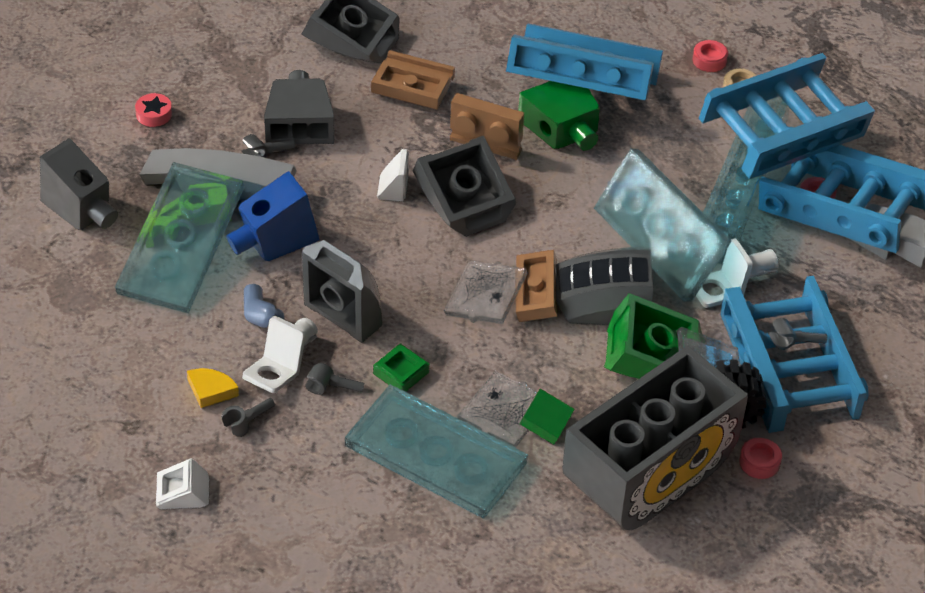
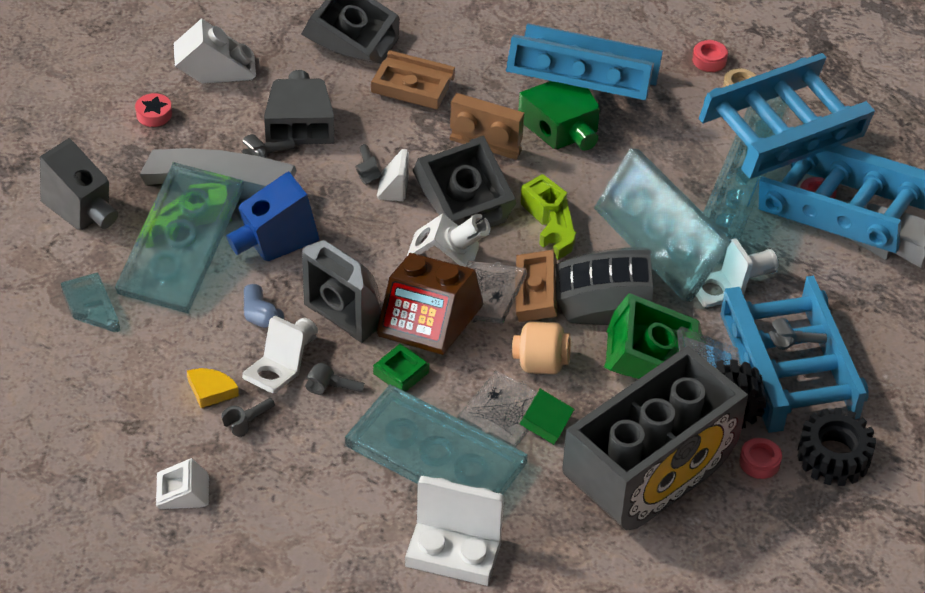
(90, 302): none -> clear light blue tile
(213, 56): none -> white slope
(368, 168): none -> dark grey hand
(429, 303): none -> reddish brown slope
(455, 241): none -> white bracket
(456, 530): none -> white bracket
(542, 347): none -> light nougat head
(550, 207): none -> lime piece
(841, 429): none -> black tyre

